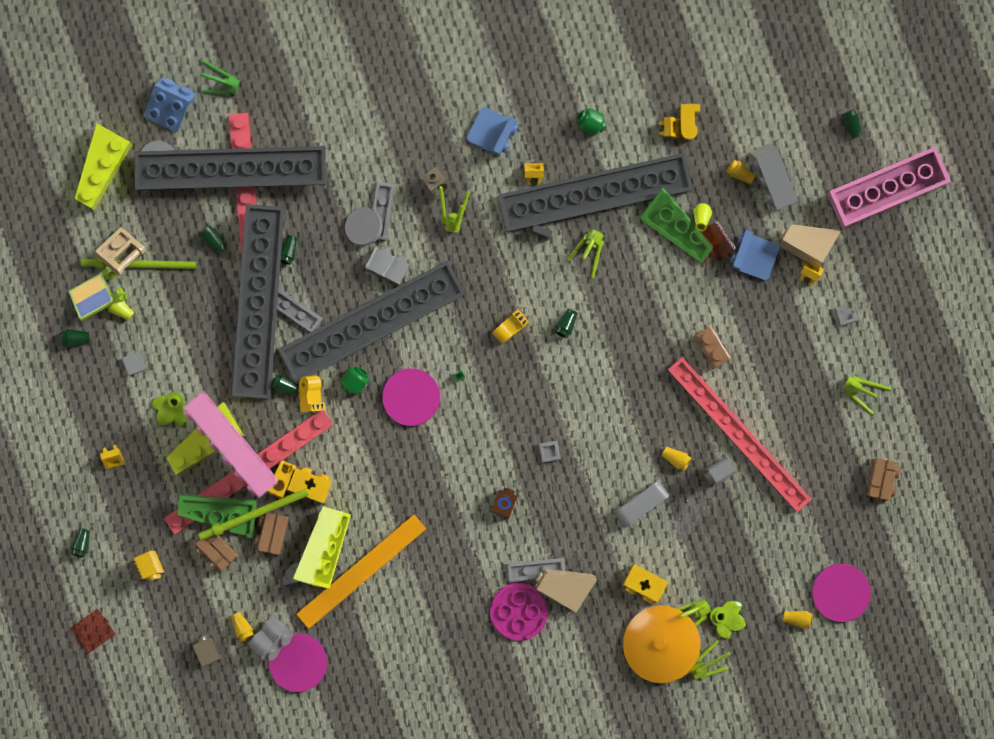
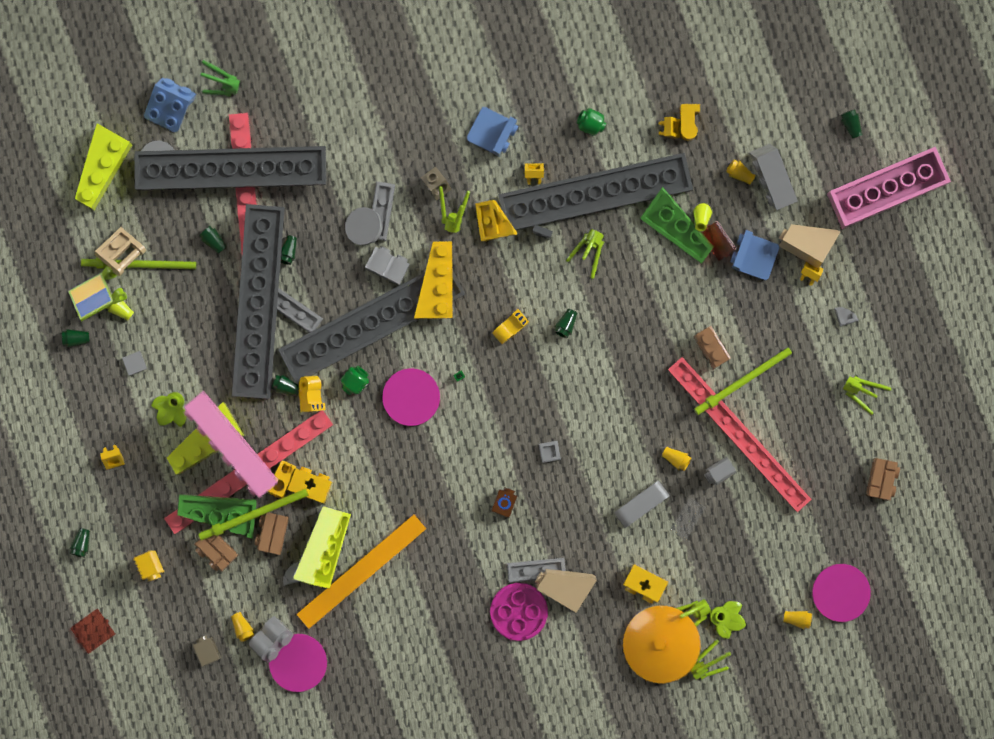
(436, 290): none -> yellow wing
(492, 221): none -> yellow wing
(712, 401): none -> lime bar

